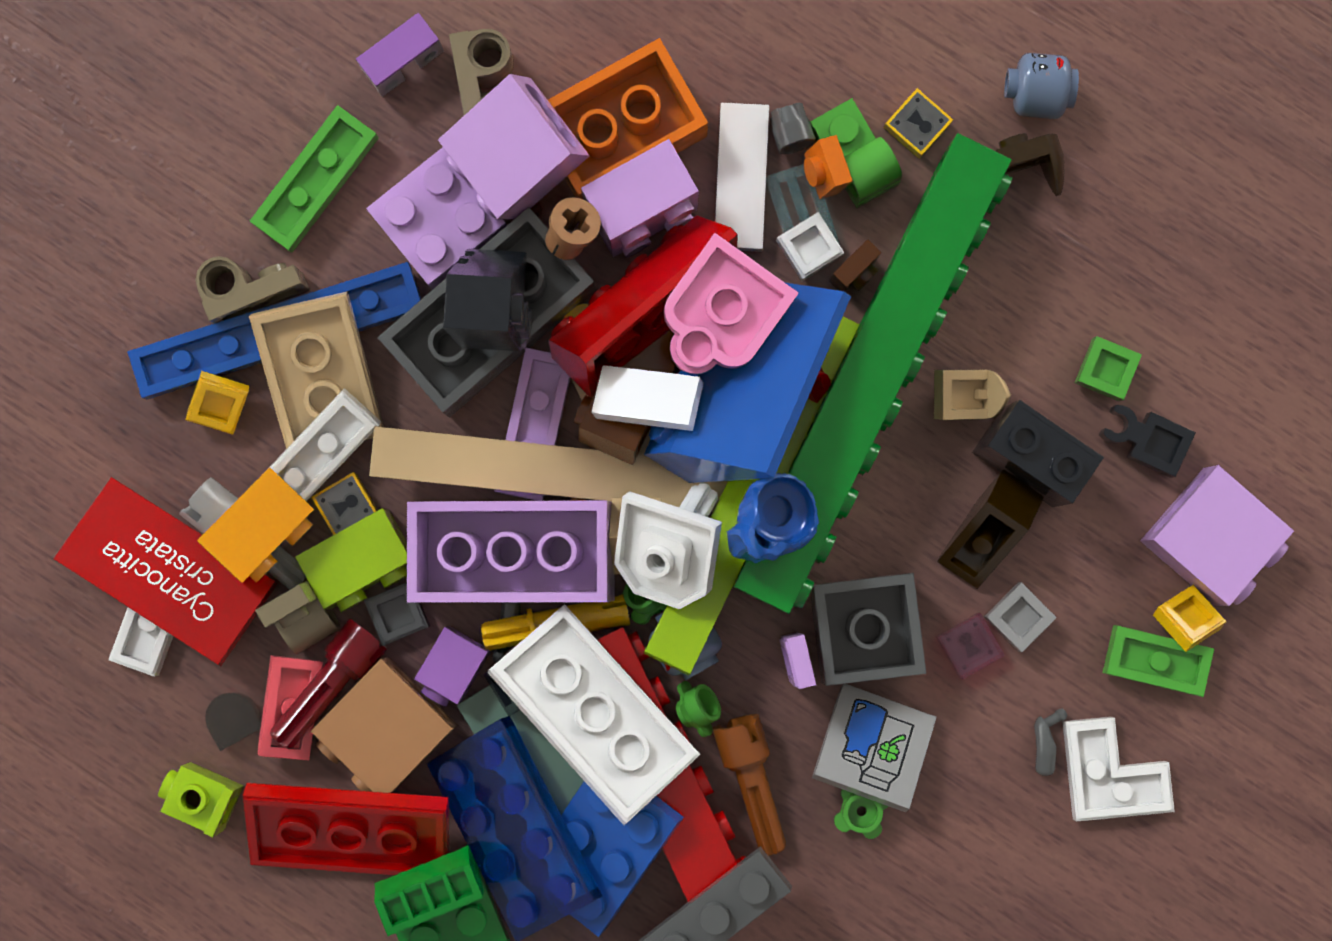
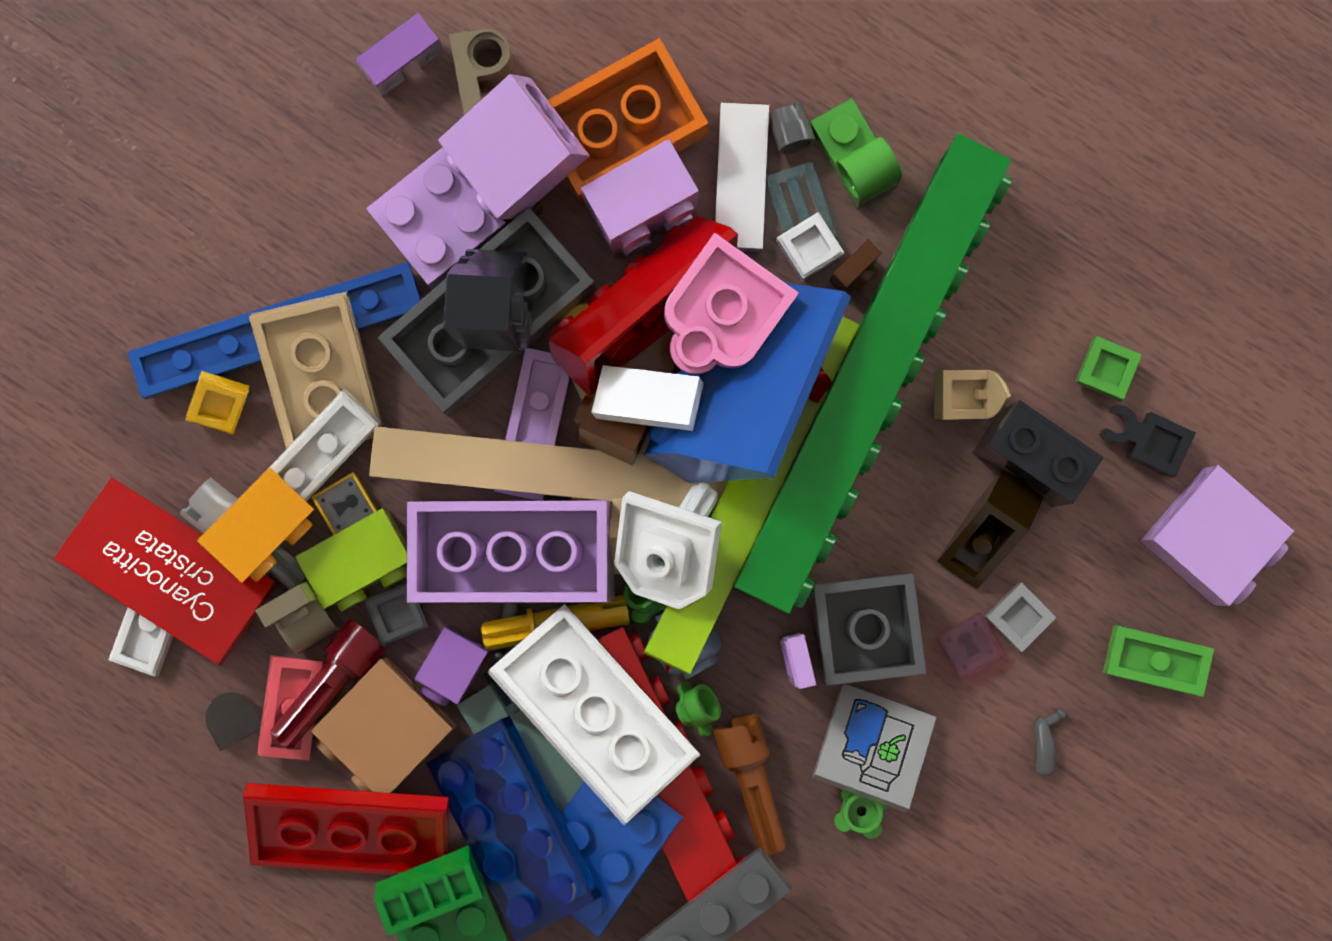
(216, 793): lime brick -> none
(274, 286): dark tan plate -> none
(314, 178): bright green plate -> none
(565, 217): medium nougat bush -> none
(773, 519): blue hair -> none
(827, 167): orange plate -> none
(918, 123): tile -> none
(1037, 151): dark brown plate -> none
(1042, 85): sand blue head -> none
(1104, 787): white tile -> none
(1189, 618): yellow tile -> none

